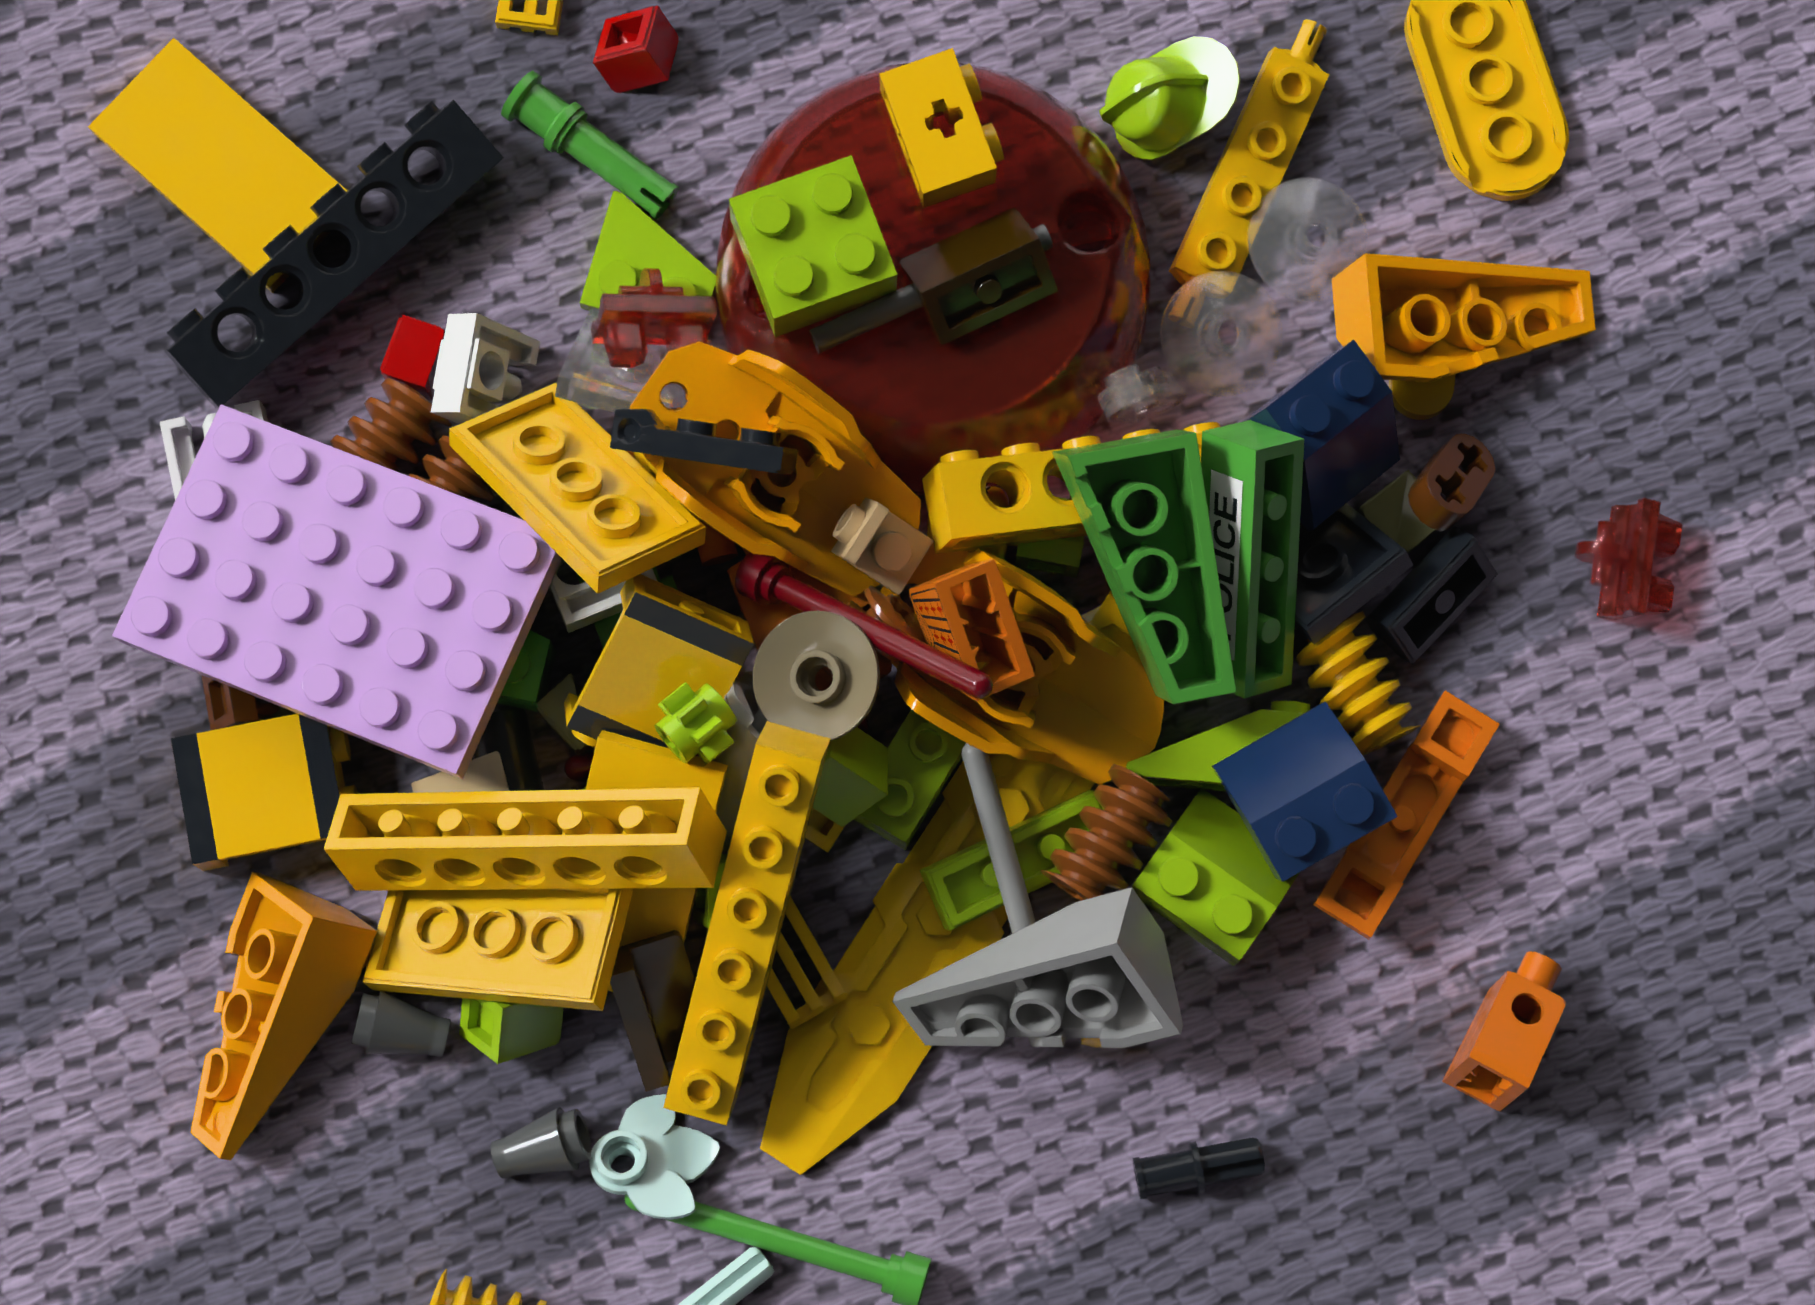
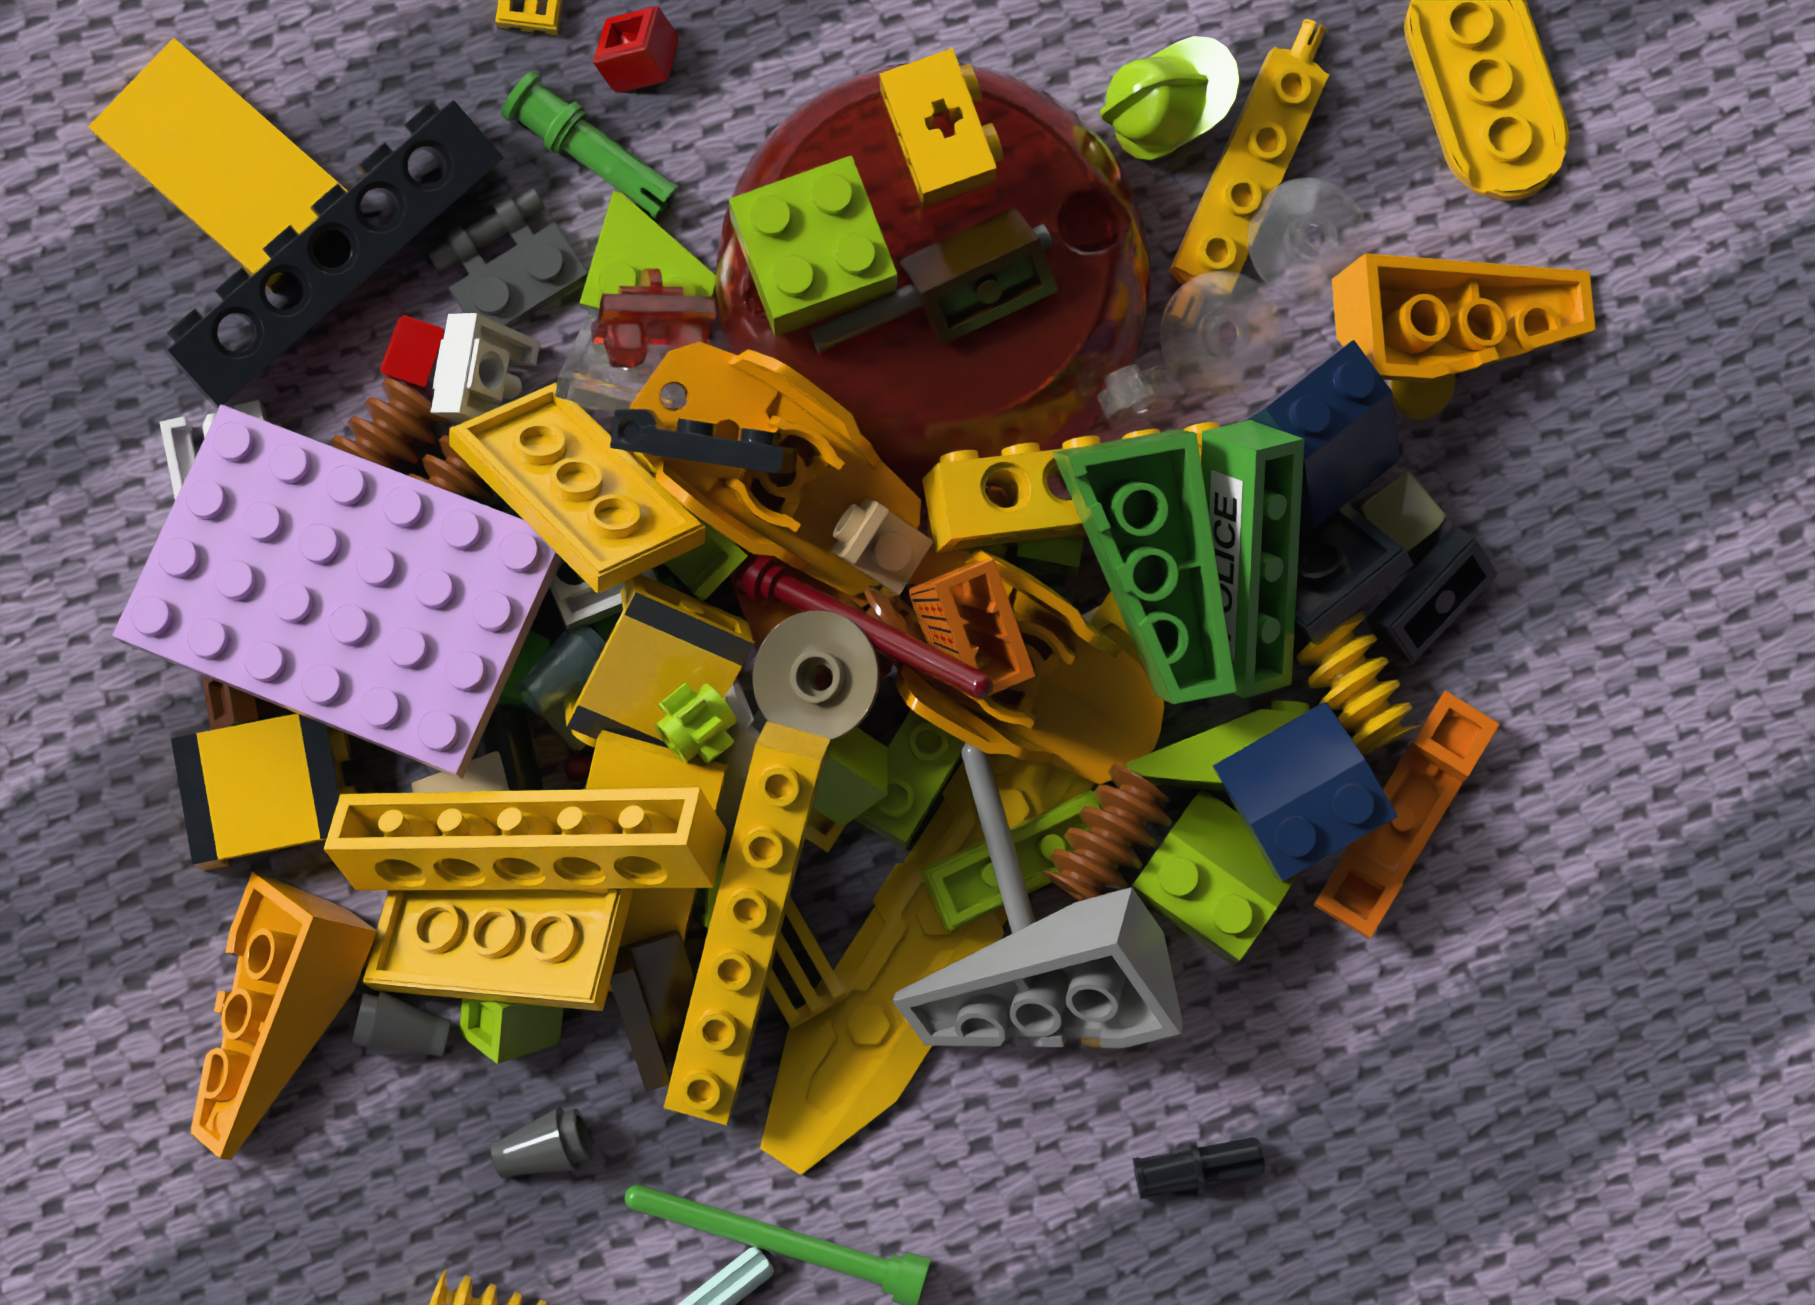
(520, 279): none -> dark grey plate
(561, 669): none -> clear light blue cone
(663, 1155): light aqua plate -> none
(708, 564): none -> lime panel
(1459, 486): reddish brown beam -> none
(1509, 1034): orange torso -> none
(1625, 557): clear red hips -> none

